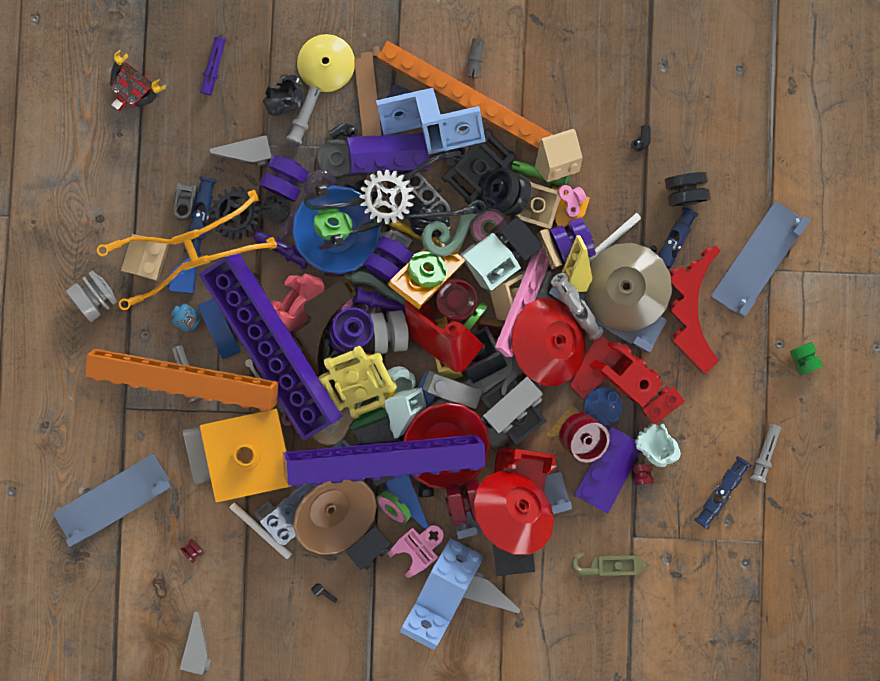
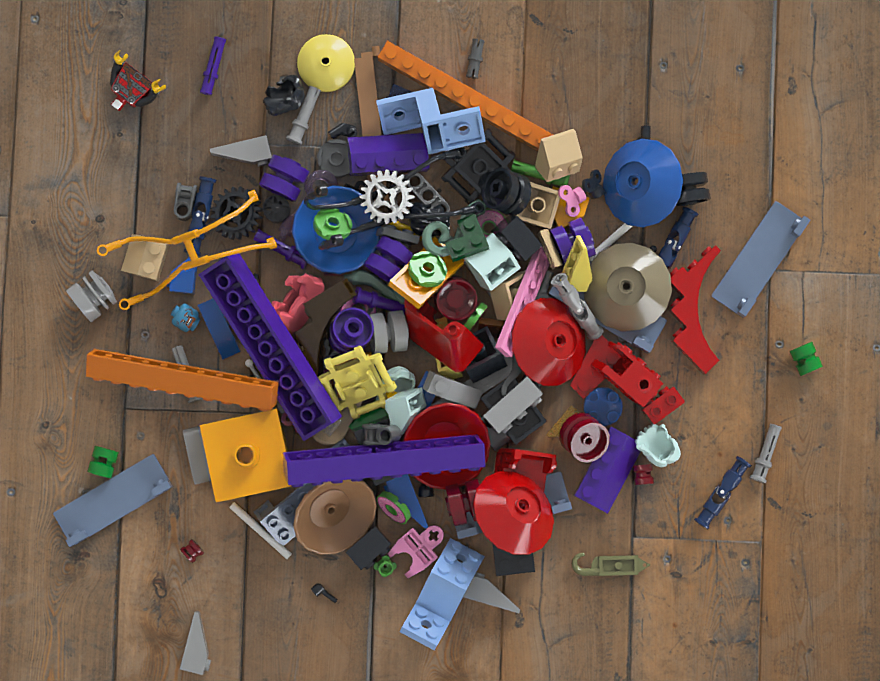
(99, 468): none -> green wheel
(377, 434): none -> dark grey piece
(385, 571): none -> bright green plate
(403, 236): none -> dark grey plate
(471, 242): none -> dark green plate
(594, 188): none -> black piece
(657, 185): none -> blue dish

